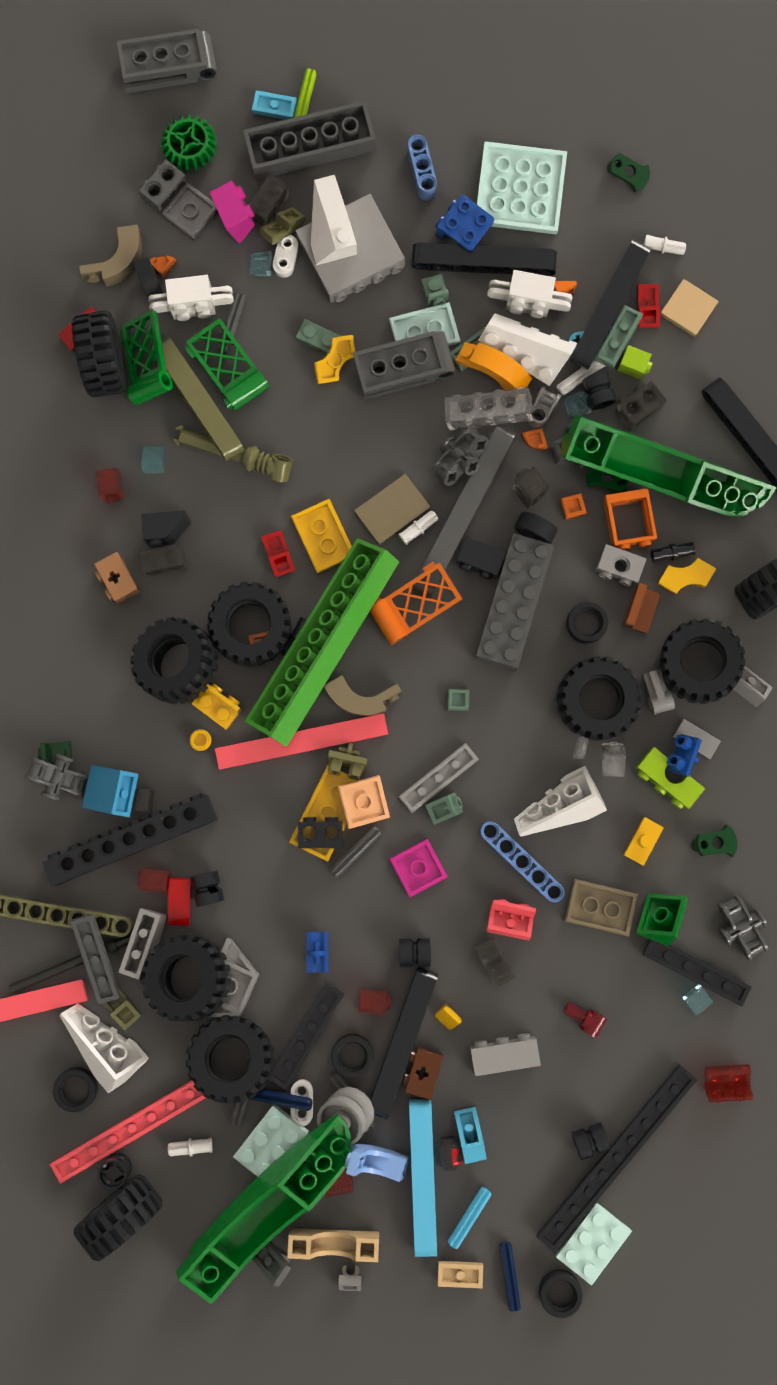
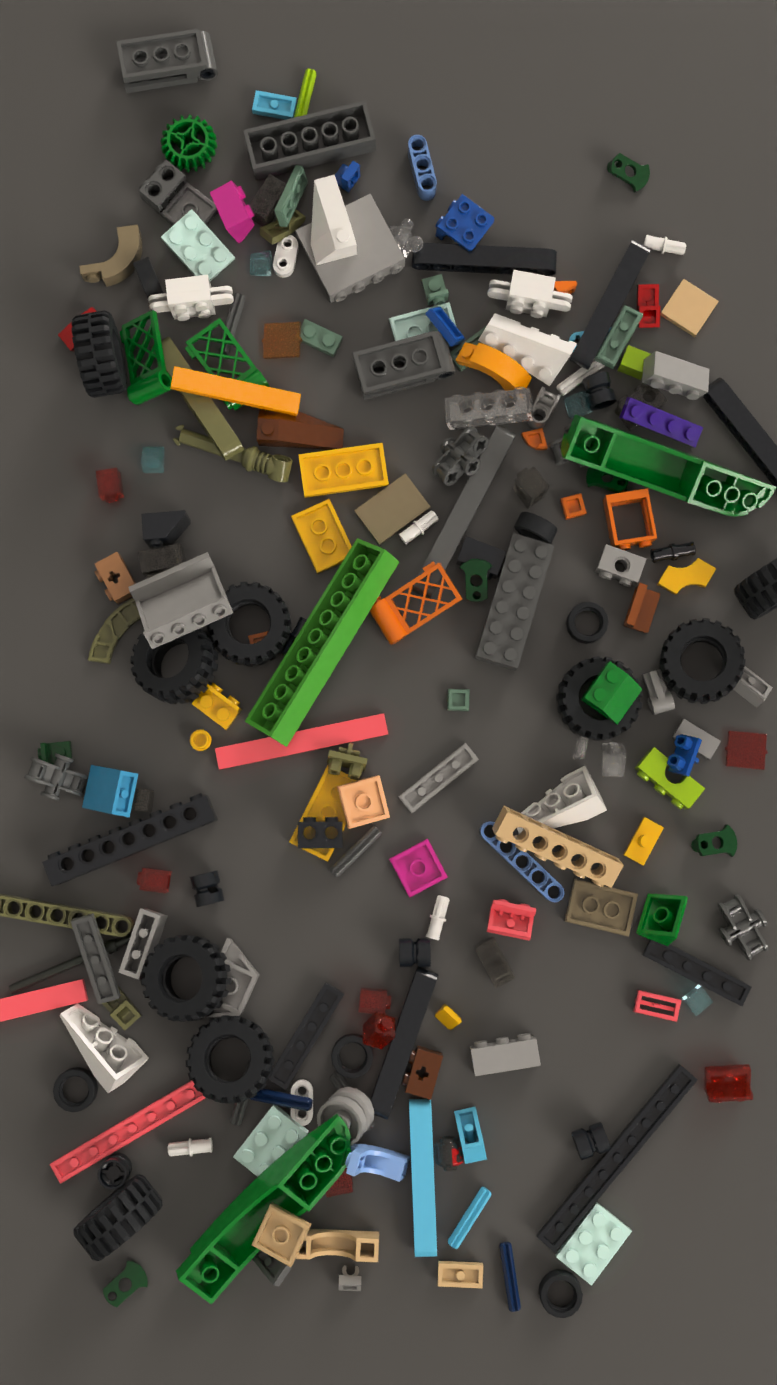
(112, 631): none -> olive tile
(135, 1274): none -> dark green piece
(163, 264): orange tile -> none
(179, 901): red slope -> none
(180, 600): none -> light grey panel
(197, 246): none -> light aqua plate
(235, 391): none -> light orange tile
(278, 553): red slope -> none
(281, 1234): none -> tan tile
(282, 340): none -> clear orange piece
(291, 196): none -> sand green tile
(297, 431): none -> reddish brown wedge
(317, 952): blue hips -> none
(329, 367): yellow tile -> none
(343, 470): none -> yellow plate
(348, 176): none -> blue bracket
(357, 705): dark tan arch -> none
(379, 1030): none -> clear red brick
(404, 238): none -> clear piece
(438, 917): none -> white axle
(444, 808): sand green bracket -> none
(445, 326): none -> blue tile
(480, 568): none -> dark green piece
(510, 820): none -> tan brick
(522, 186): light aqua plate -> none
(589, 1020): dark red axle -> none
(612, 692): none -> green slope
(638, 1001): none -> coral tile
(661, 422): none -> dark purple plate
(675, 375): none -> light grey brick
(746, 750): none -> clear red piece

